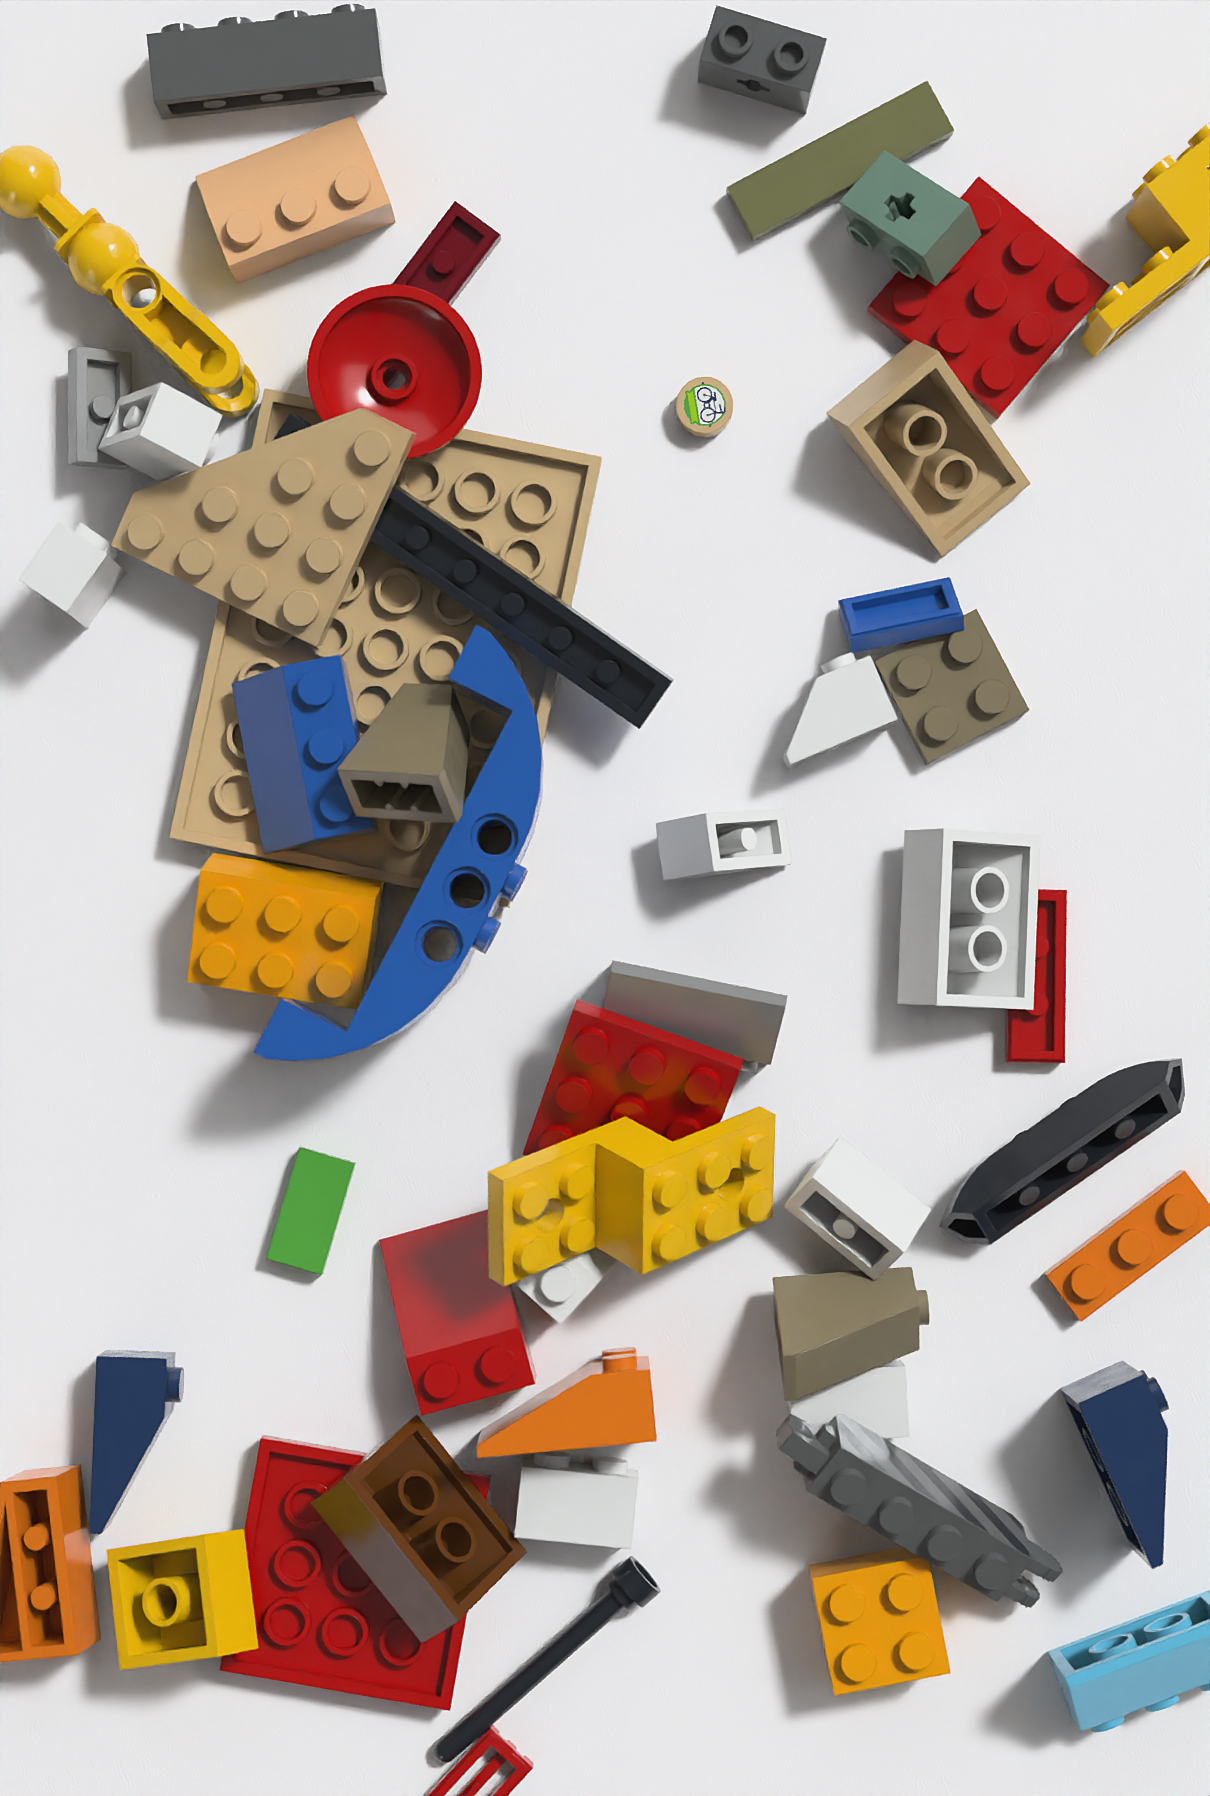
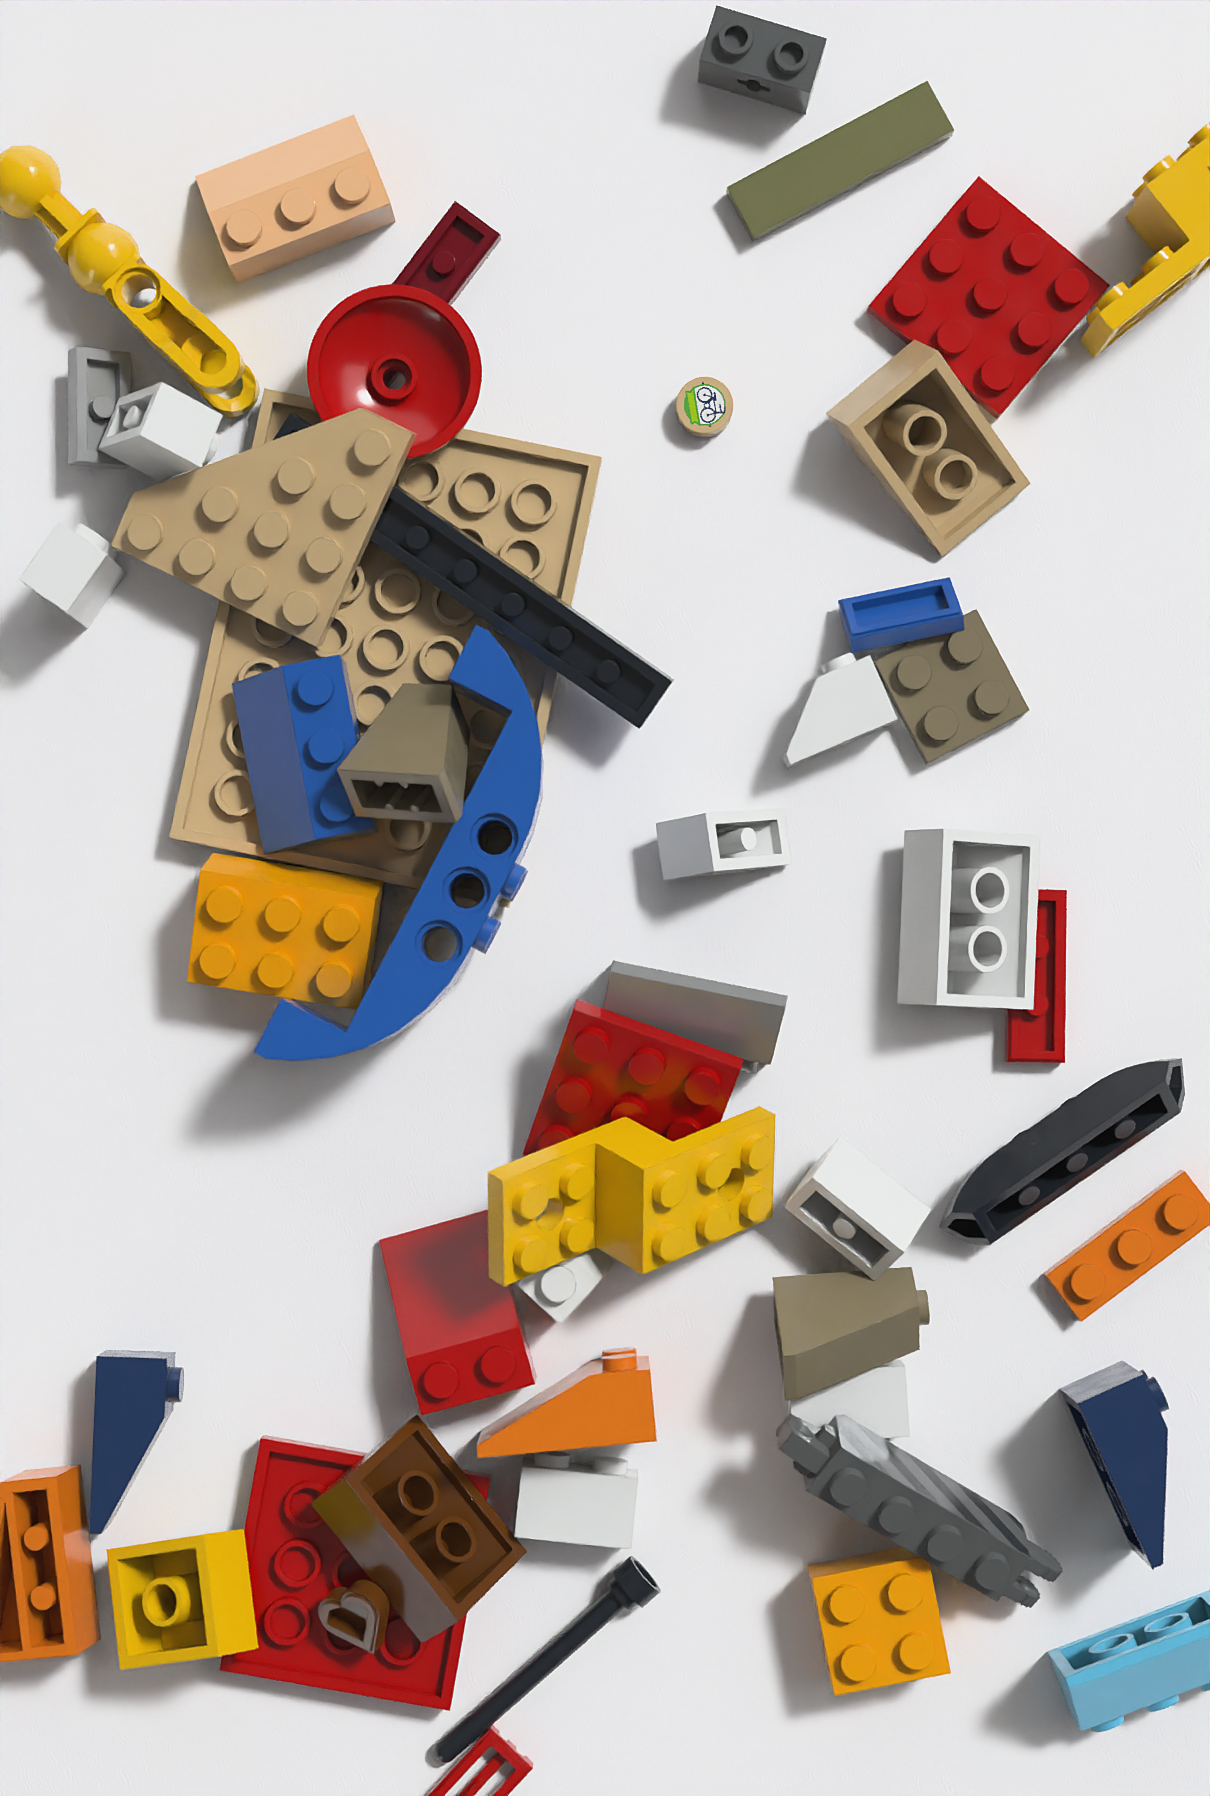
(266, 62): dark grey brick -> none
(311, 1210): bright green tile -> none
(357, 1614): none -> reddish brown tile
(909, 219): sand green brick -> none

